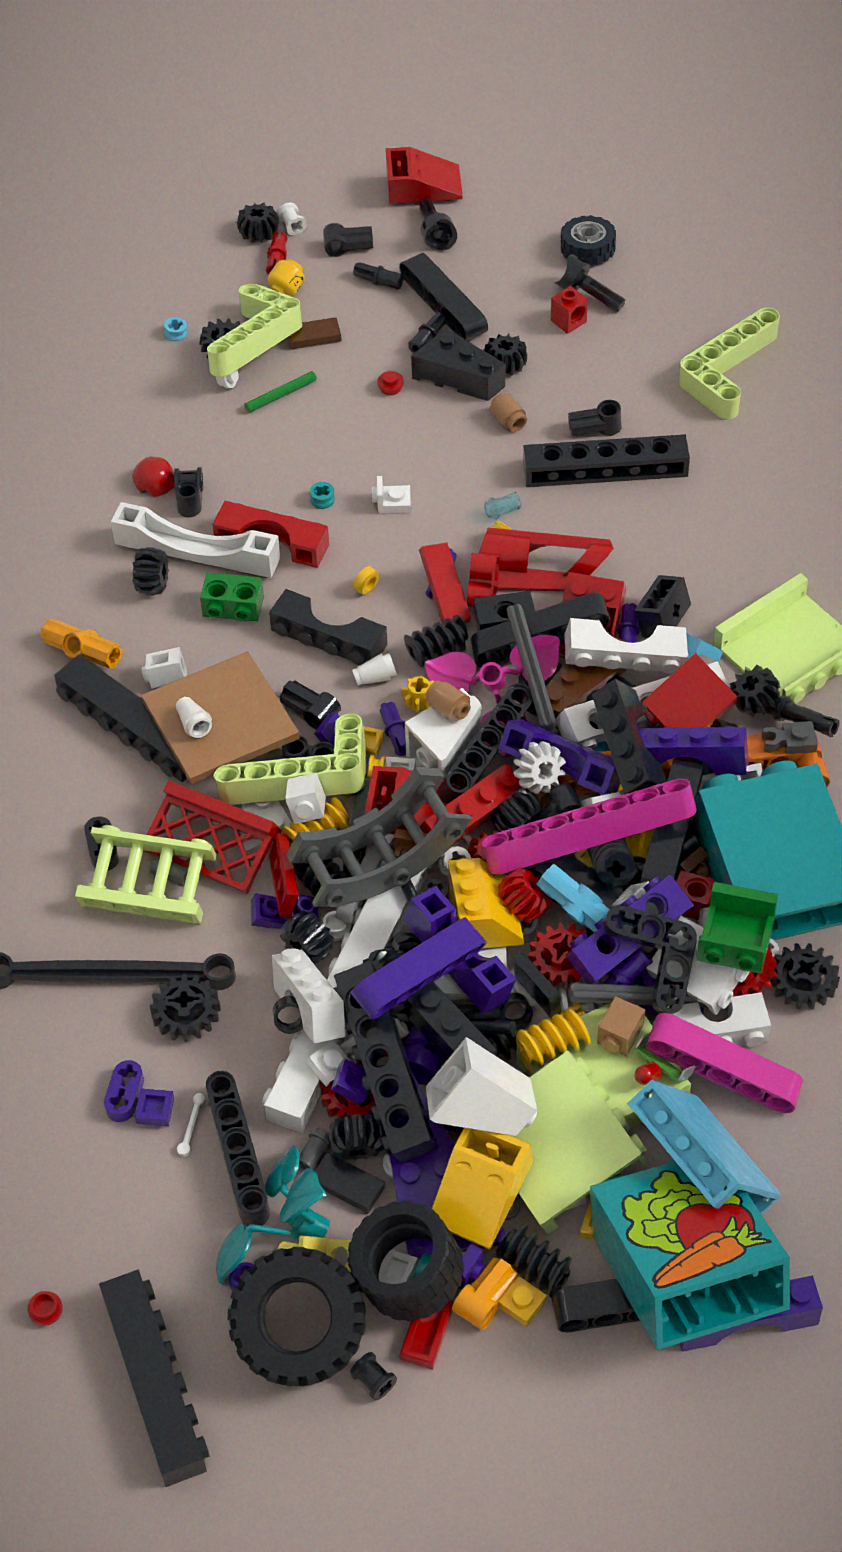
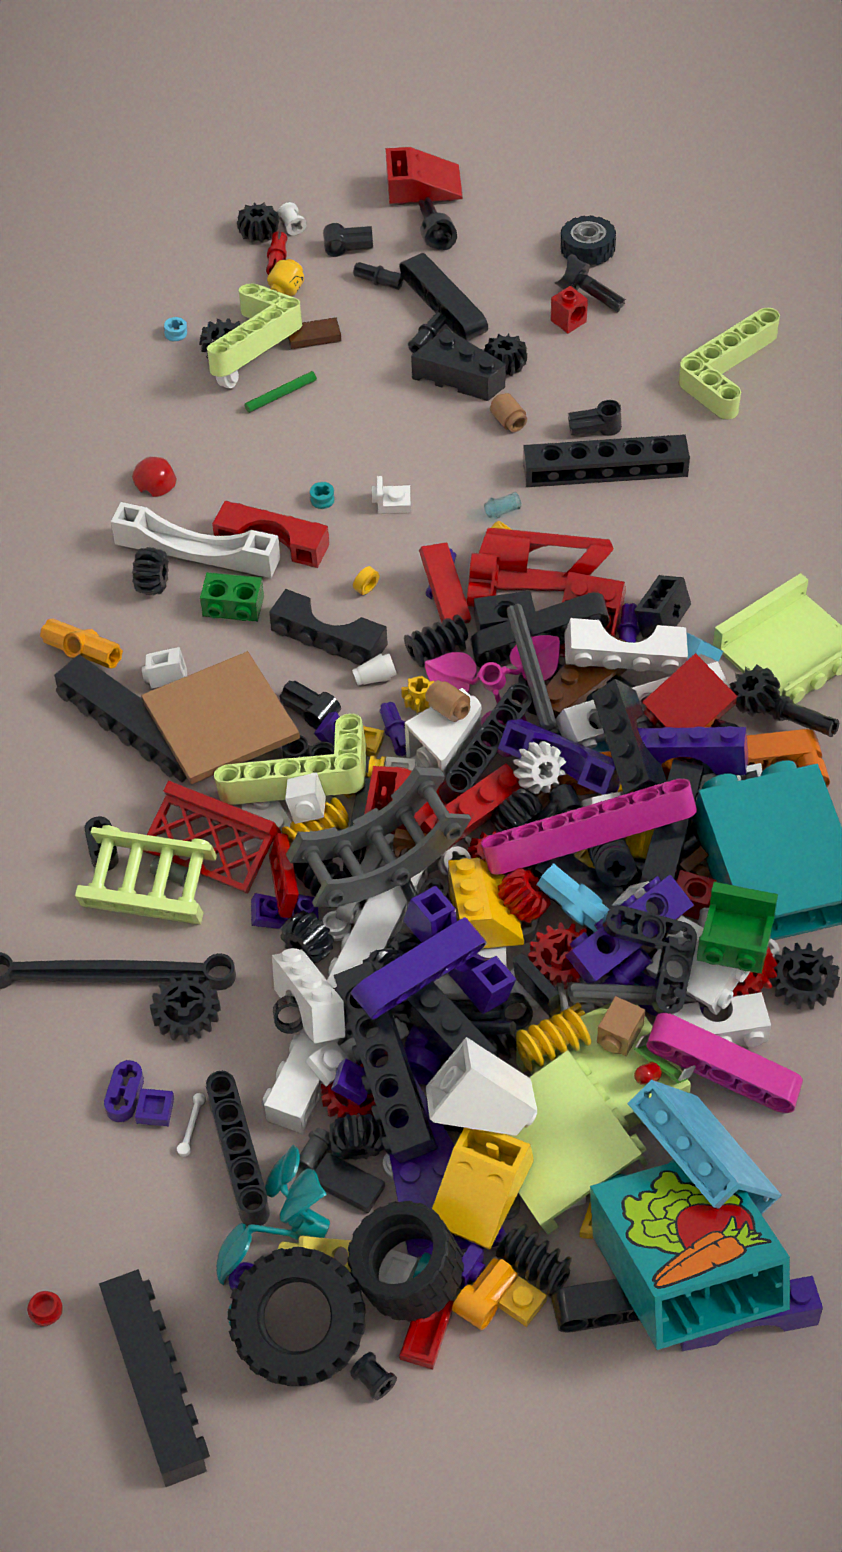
(189, 491): black piece -> none
(193, 718): white cone -> none
(390, 382): red plate -> none
(795, 737): dark grey plate -> none

